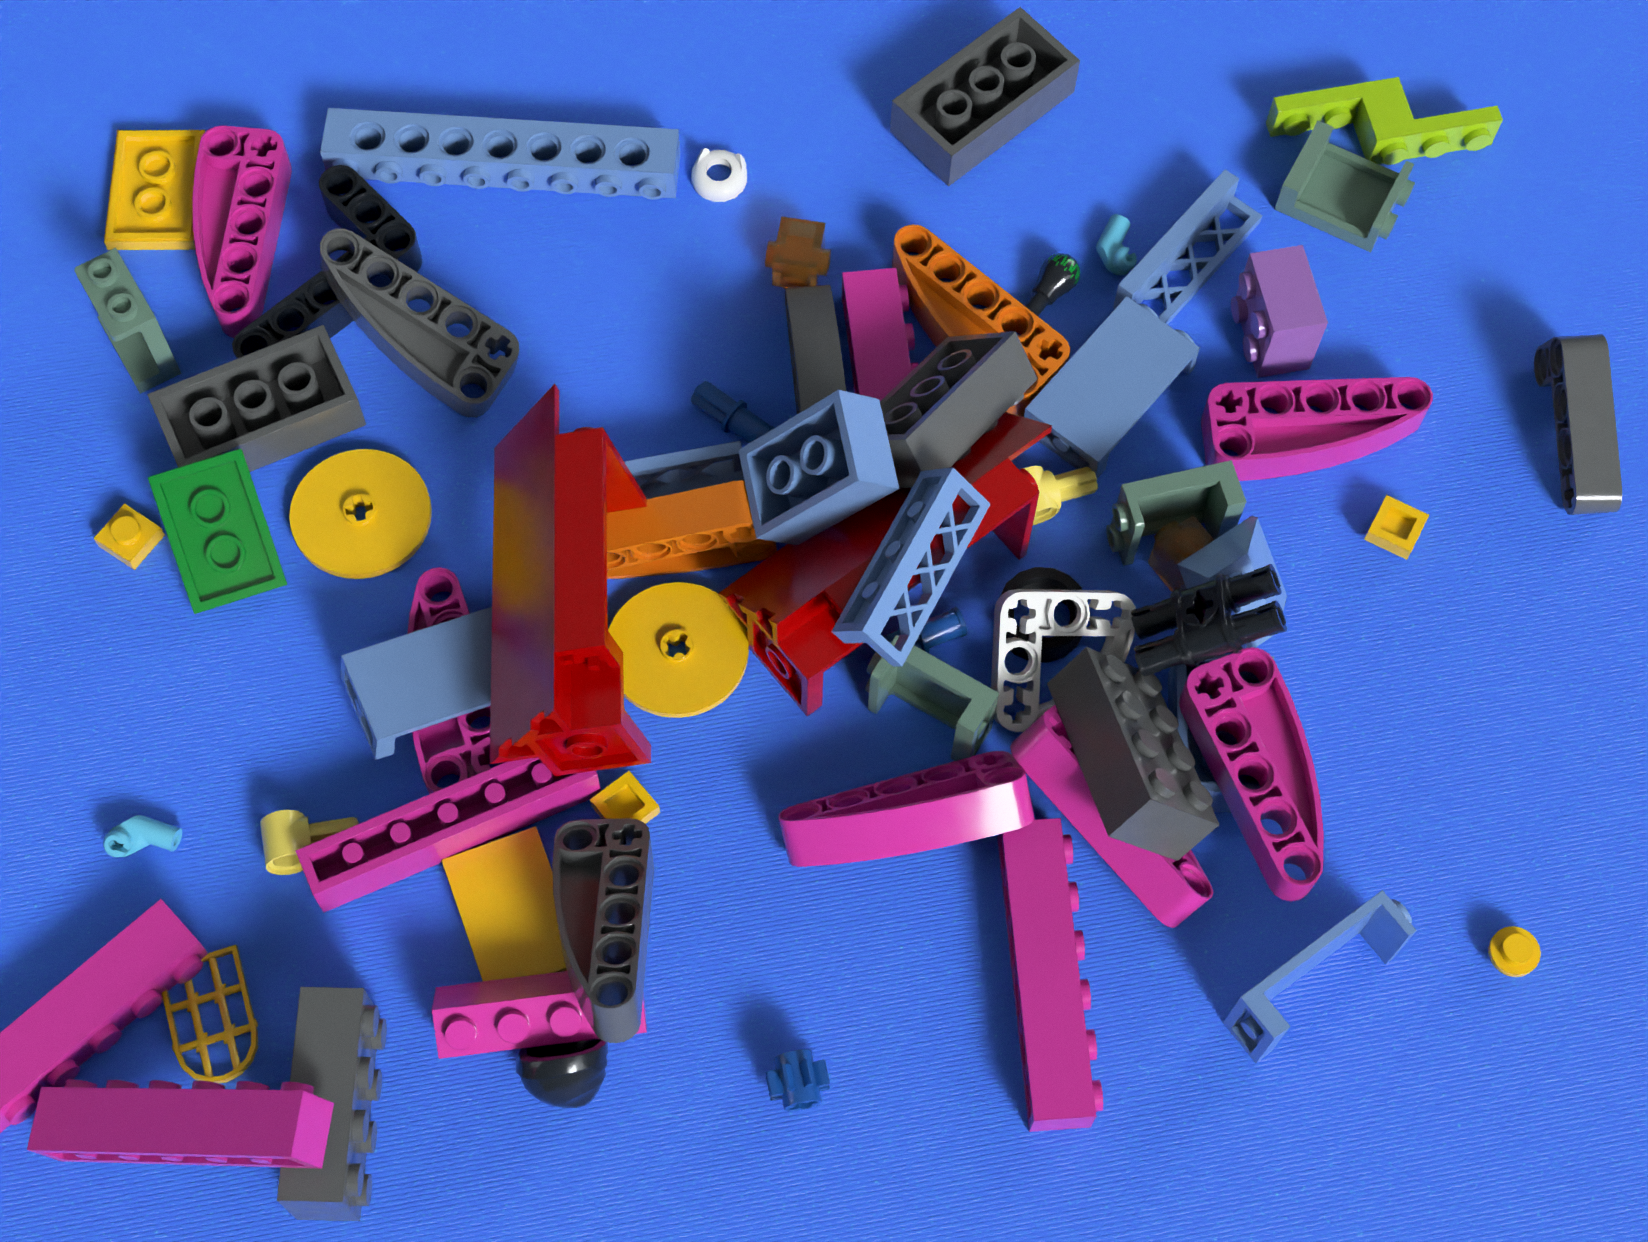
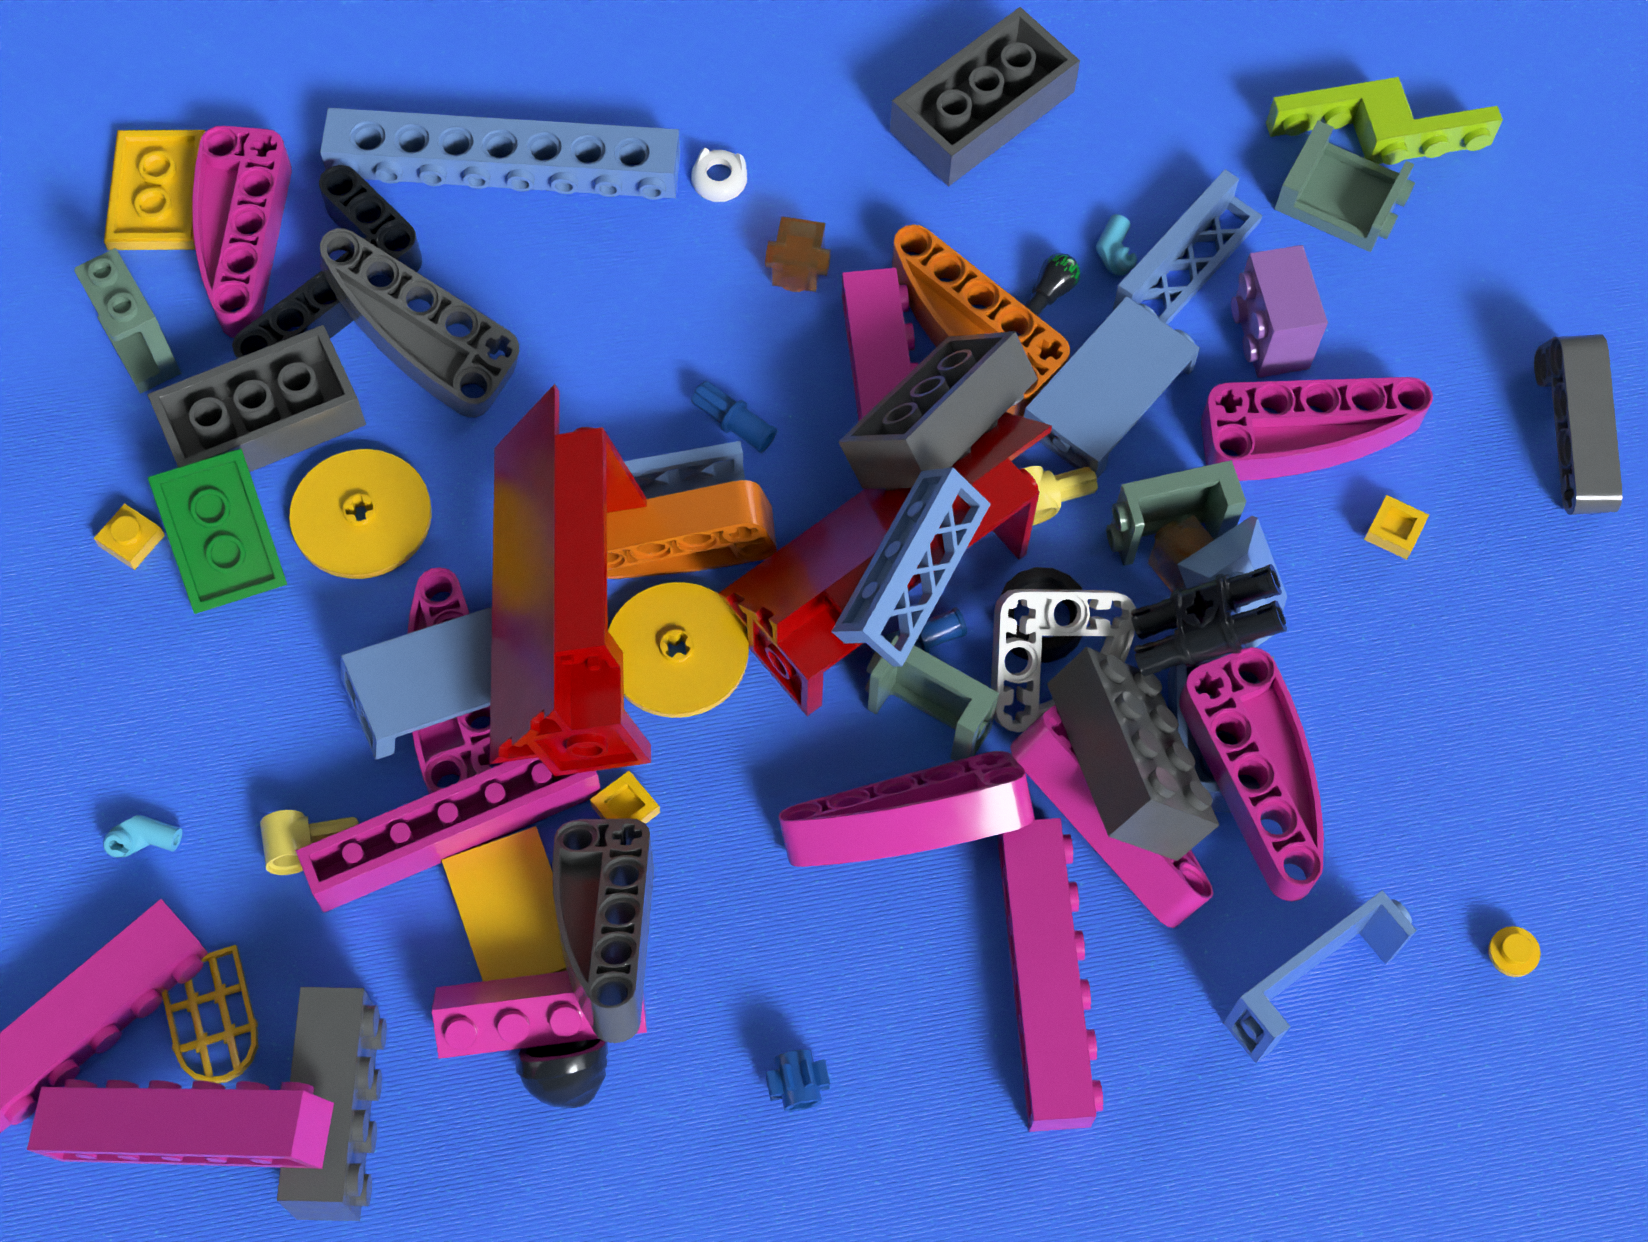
(813, 344): dark grey beam -> none
(818, 468): medium blue brick -> none

